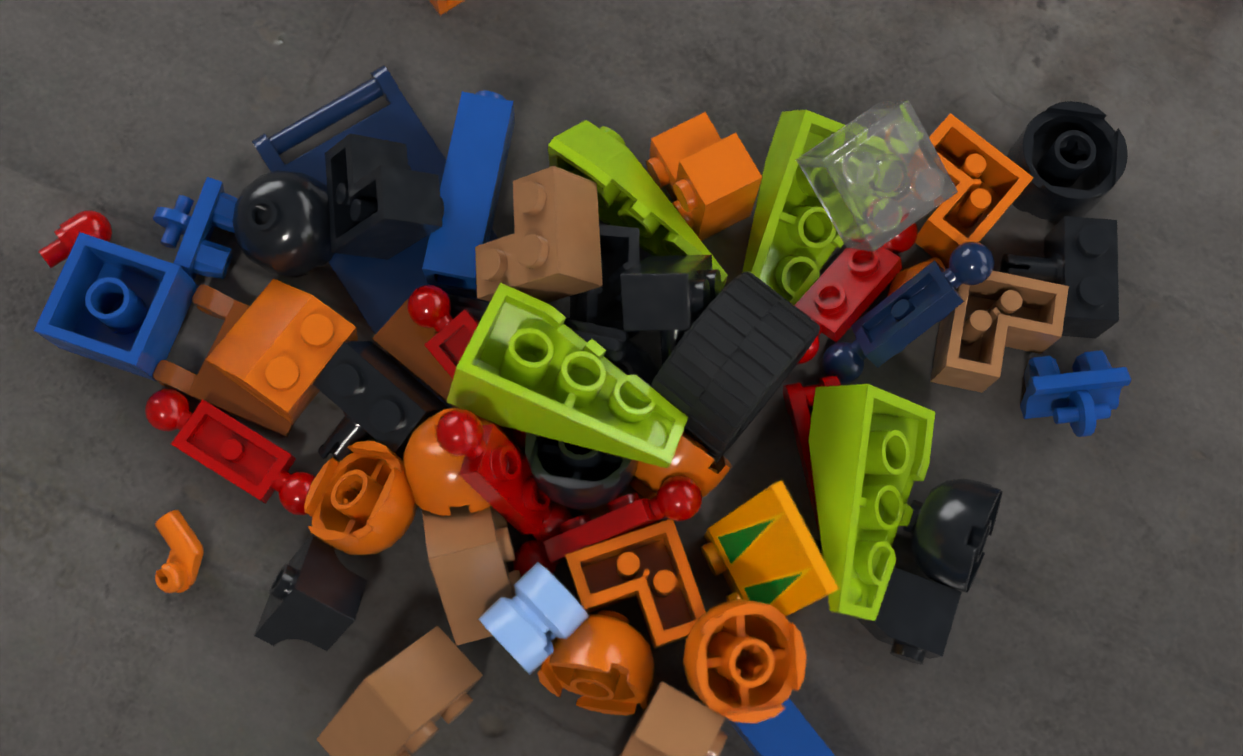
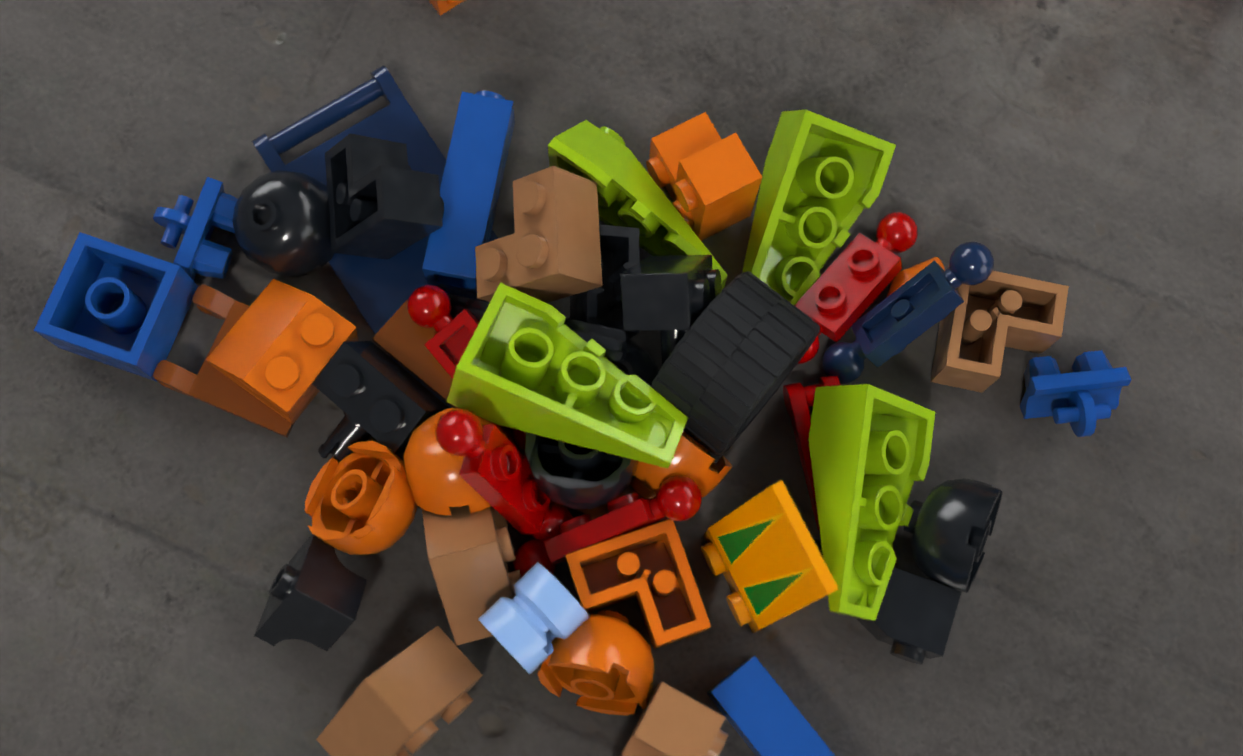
(86, 222): red cylinder -> none
(184, 557): orange arm -> none
(230, 449): red plate -> none
(744, 660): orange cylinder -> none
(877, 175): clear brick -> none
(985, 187): orange brick -> none
(1072, 160): black brick -> none
(1085, 258): black brick -> none

